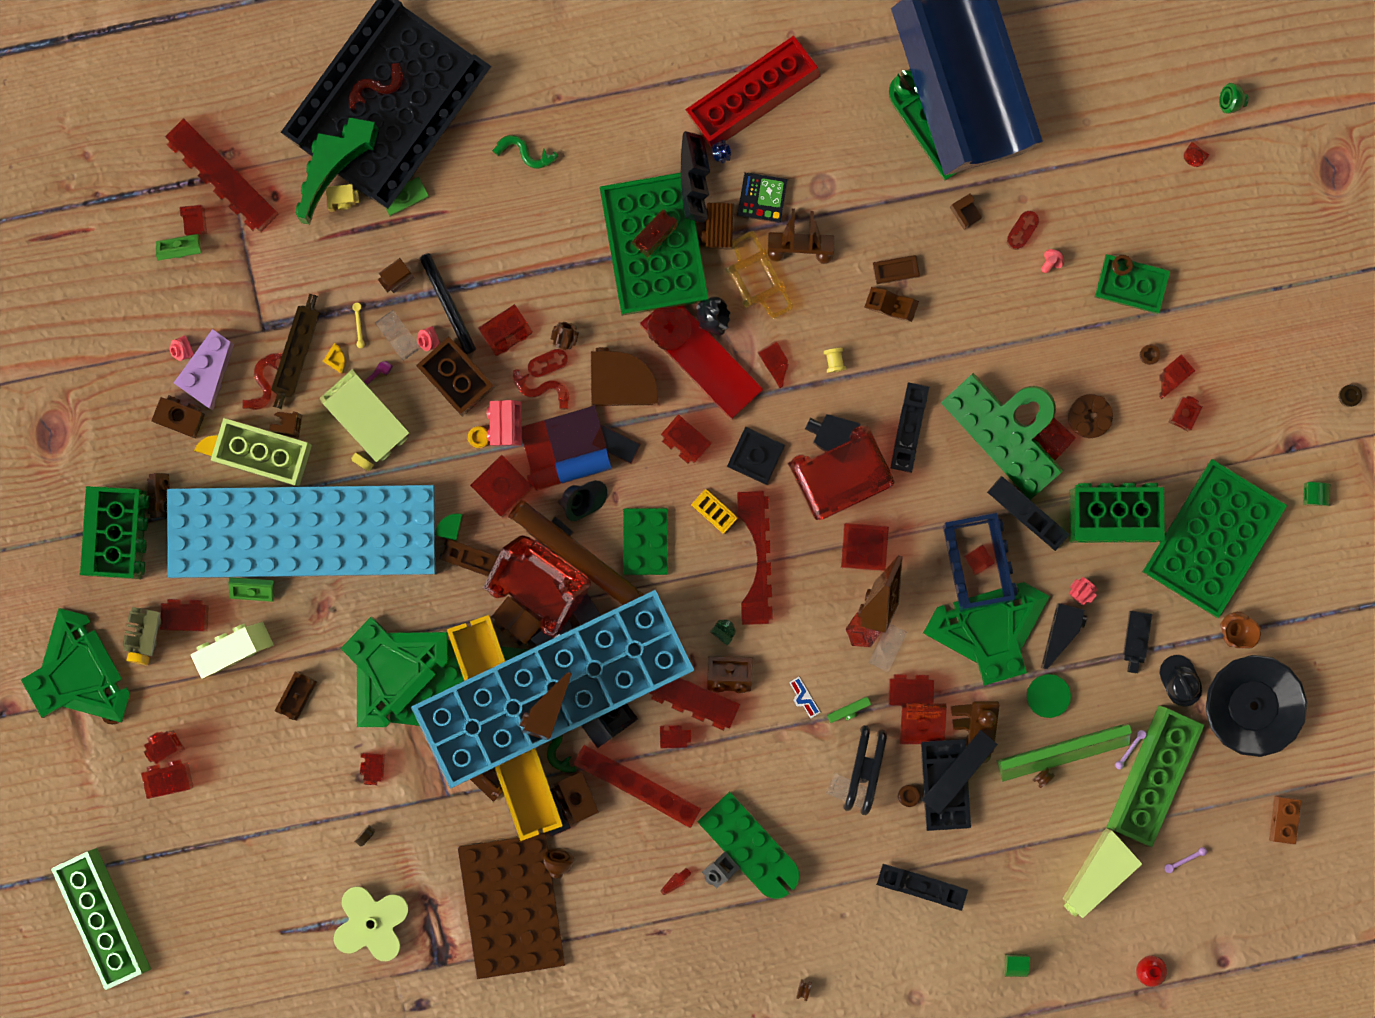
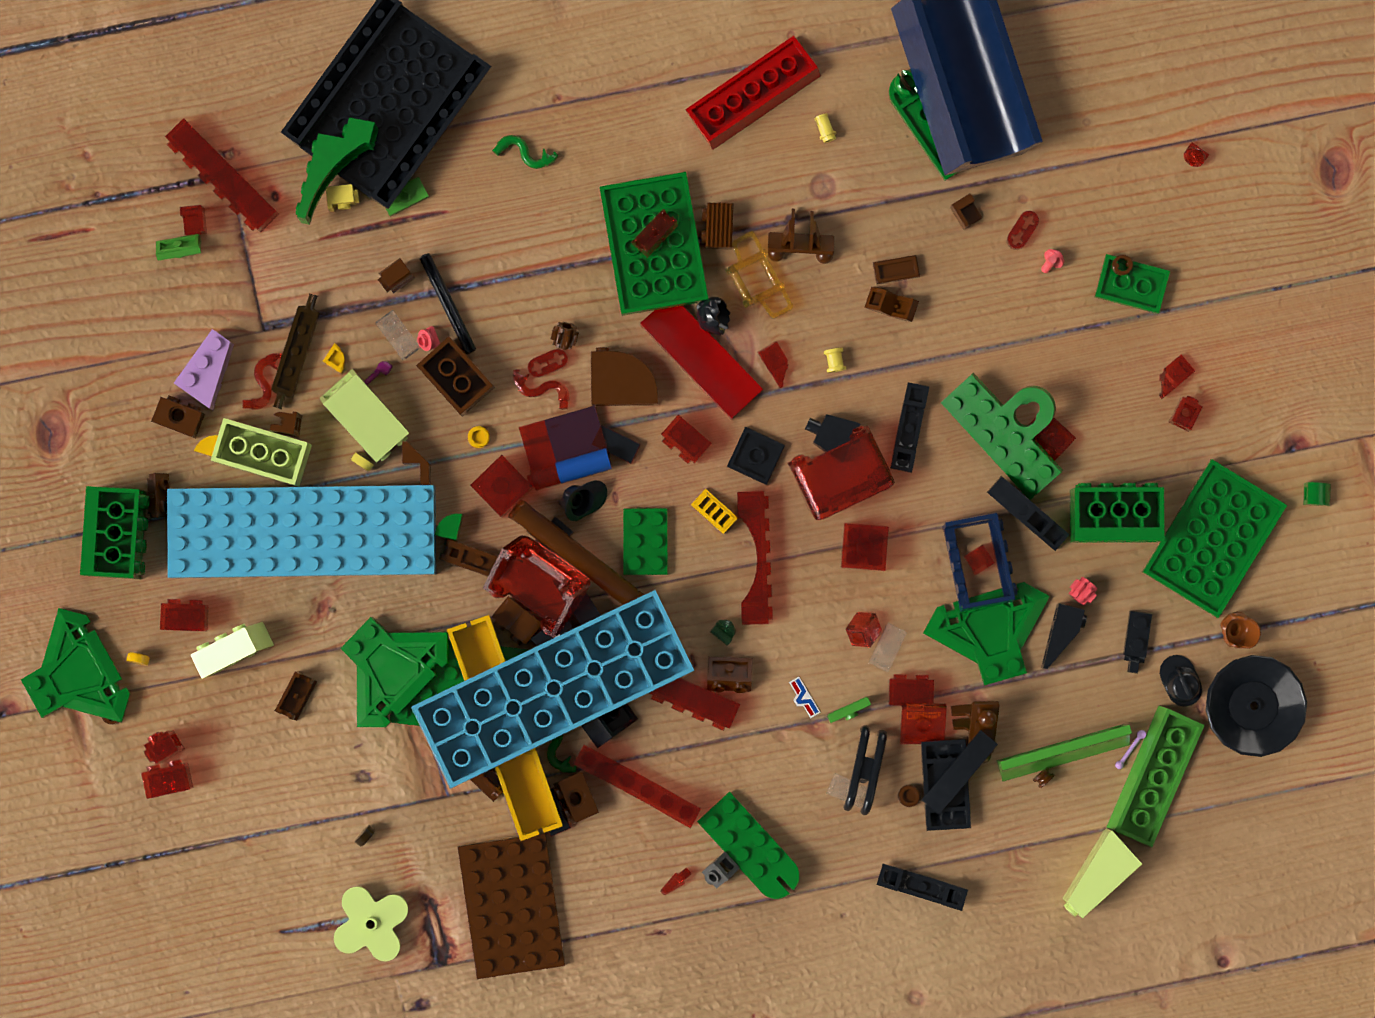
(101, 918): bright green arch -> none
(146, 630): olive hinge -> none
(181, 348): coral plate -> none
(251, 589): bright green plate -> none
(357, 307): light yellow hinge -> none
(372, 768): clear red brick -> none
(397, 79): clear red animal -> none
(412, 457): none -> reddish brown slope
(504, 423): coral brick -> none
(505, 330): clear red bracket -> none
(543, 715): reddish brown slope -> none
(558, 862): reddish brown brick -> none
(674, 737): clear red brick -> none
(676, 317): clear red plate -> none
(693, 176): black slope -> none
(721, 151): clear blue plate -> none
(762, 197): tile -> none
(804, 990): reddish brown bush -> none
(825, 128): none -> light yellow pin
(882, 598): reddish brown slope -> none
(1017, 965): green brick -> none
(1048, 696): green tile -> none
(1080, 408): reddish brown plate -> none
(1151, 971): red brick -> none
(1154, 359): reddish brown bush -> none
(1169, 868): lavender hinge -> none
(1232, 98): green brick -> none
(1285, 820): dark orange brick -> none
(1350, 395): dark brown tile -> none

